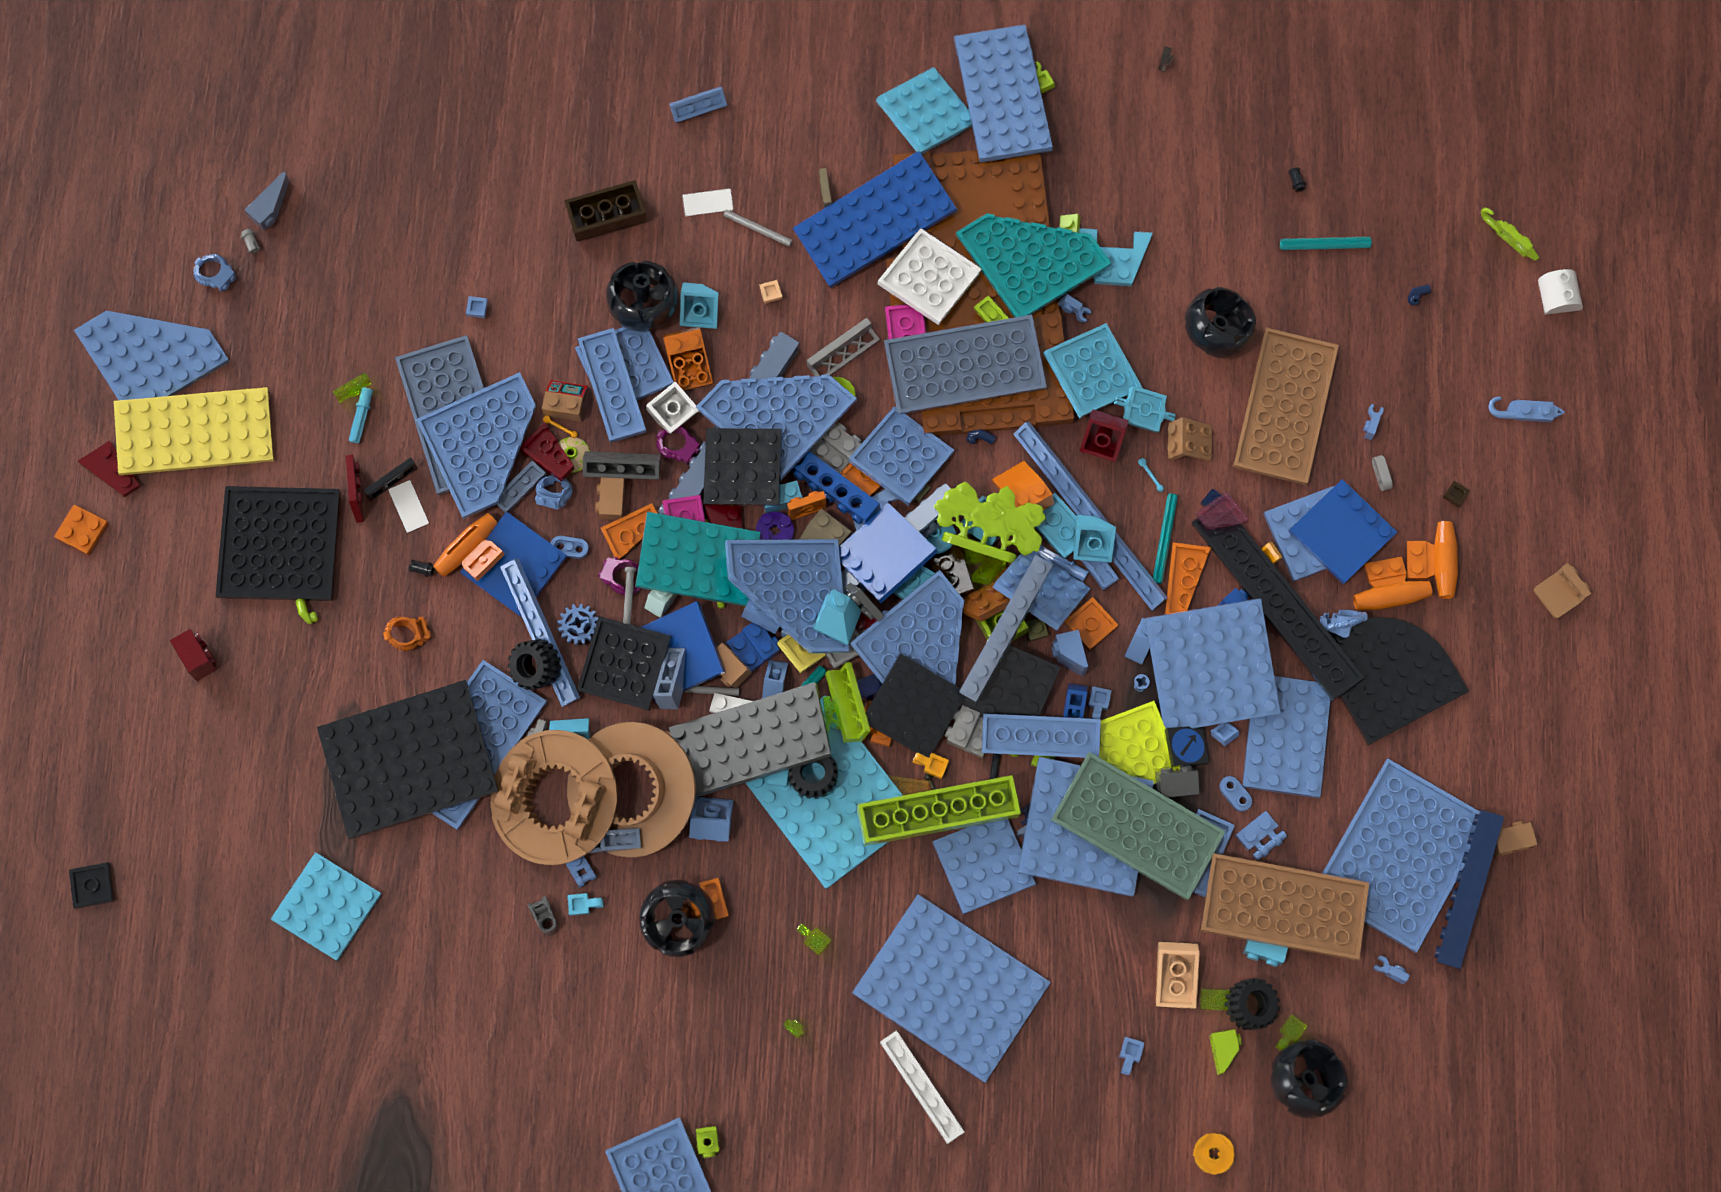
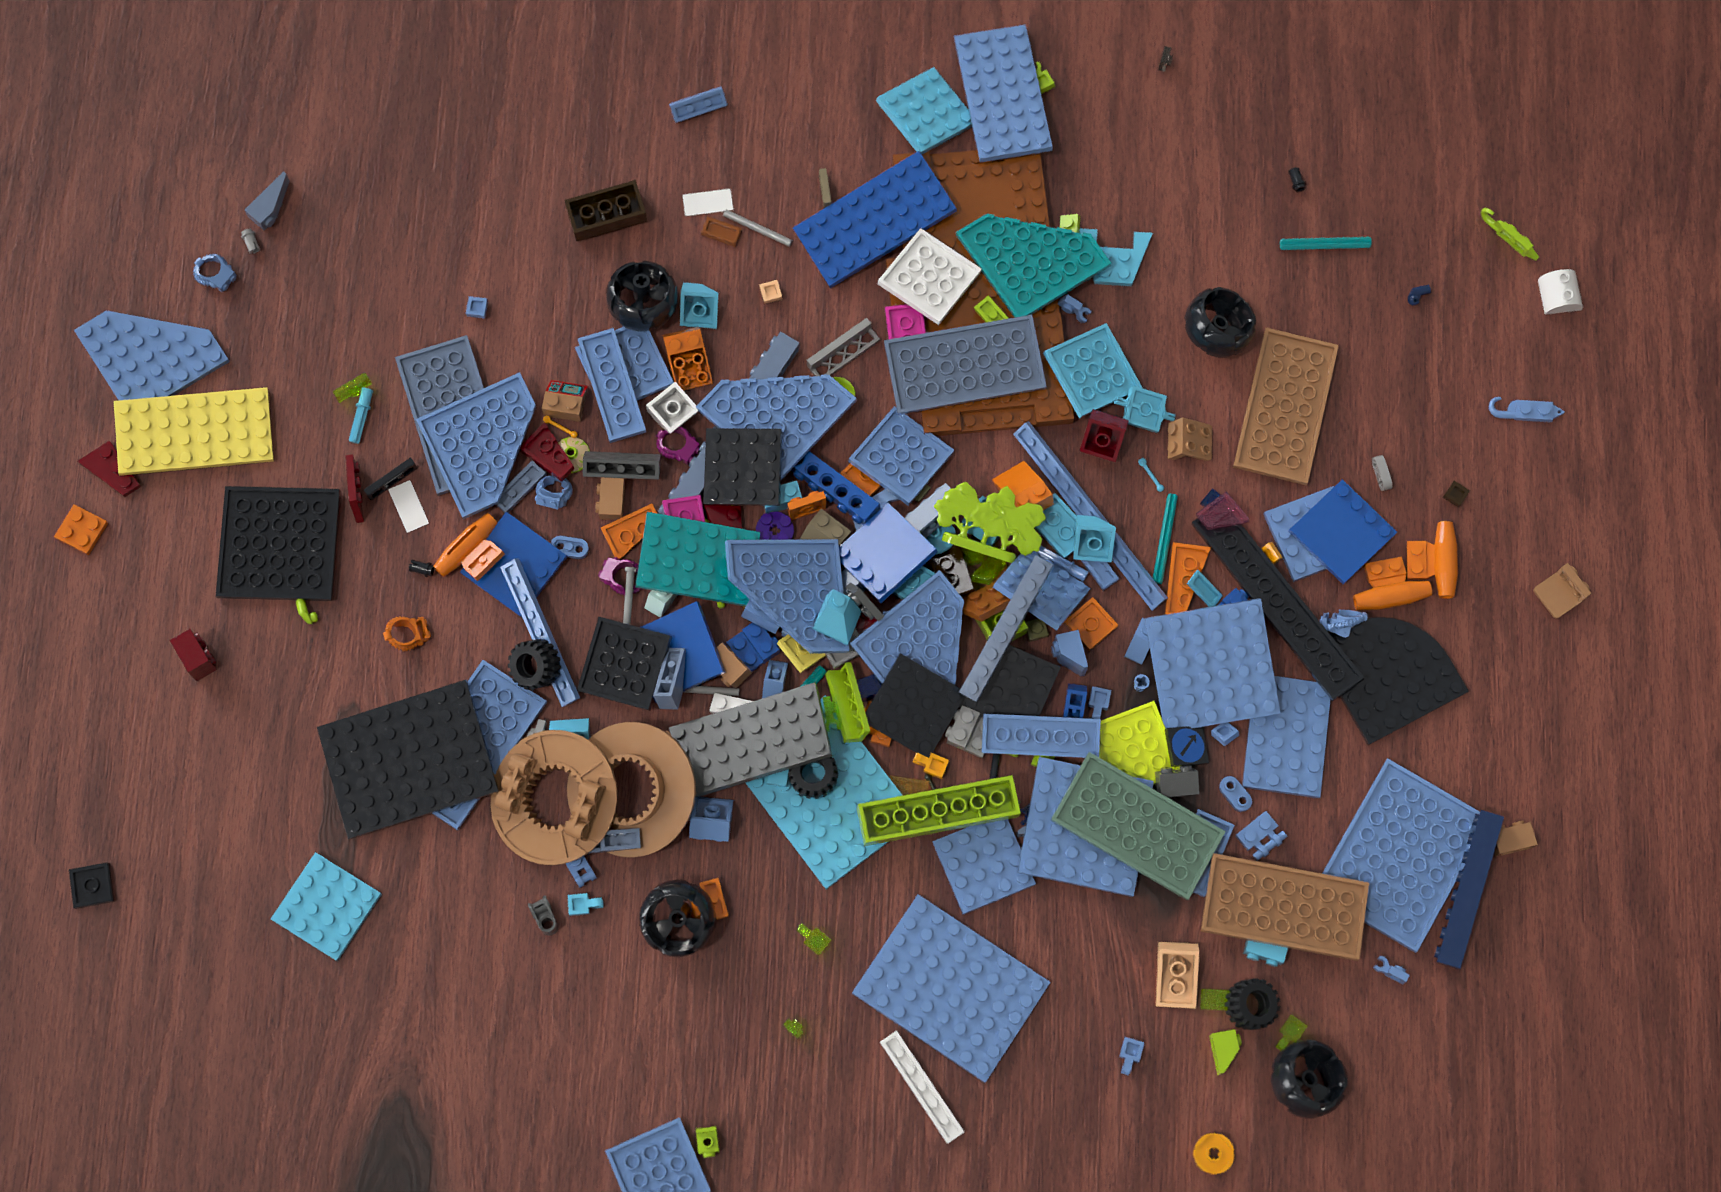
(571, 626): medium blue gear -> none
(721, 231): none -> dark orange tile
(836, 447): light grey plate -> none
(980, 434): dark blue arm -> none
(1204, 589): none -> medium azure tile
(1371, 426): medium blue plate -> none

